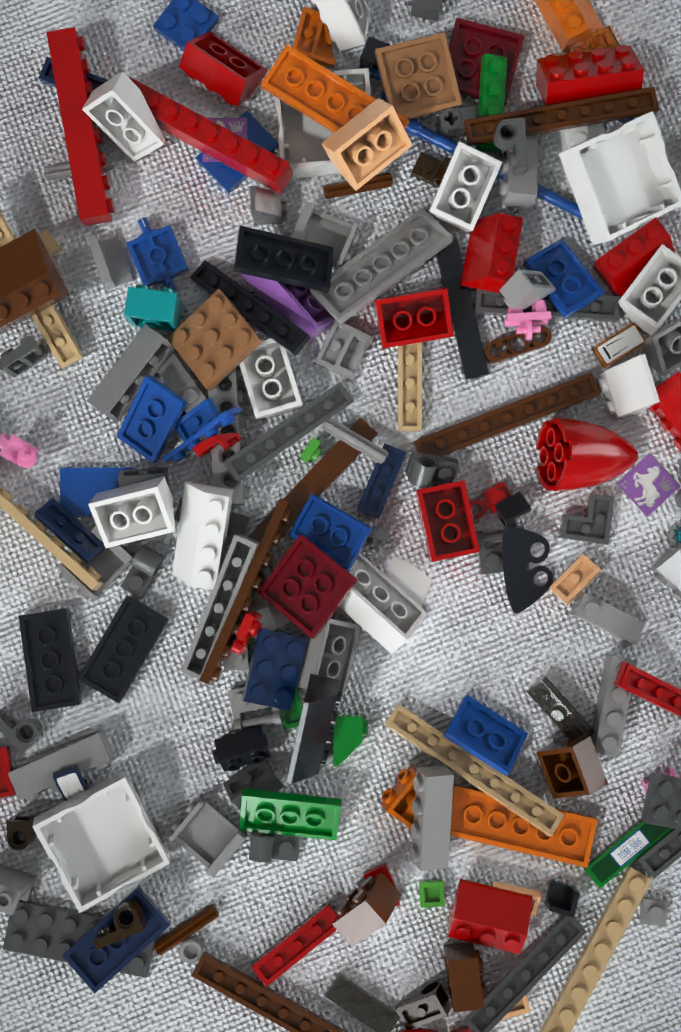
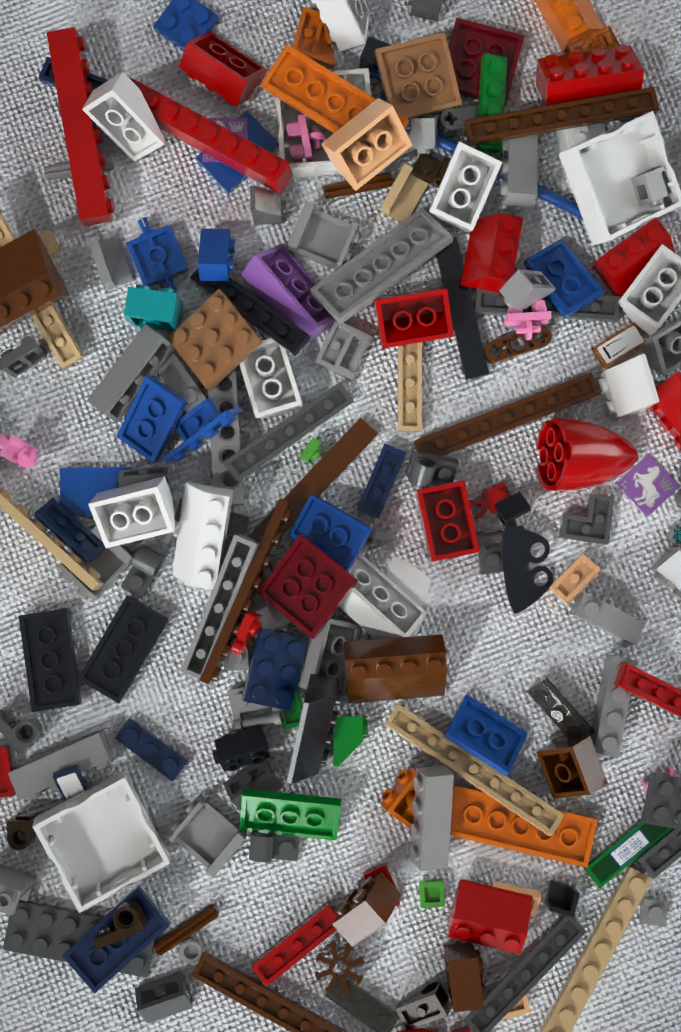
(151, 749): none -> dark blue plate
(162, 998): none -> dark grey panel
(215, 255): none -> blue brick
(225, 440): red slope -> none
(283, 259): black plate -> none
(298, 129): none -> bright pink hips
(346, 972): none -> reddish brown gear
(355, 440): light grey axle -> none
(395, 668): none -> reddish brown slope
(403, 195): none -> tan panel
(423, 134): none -> light grey brick
(517, 157): dark grey plate -> none
(650, 187): none -> light grey brick

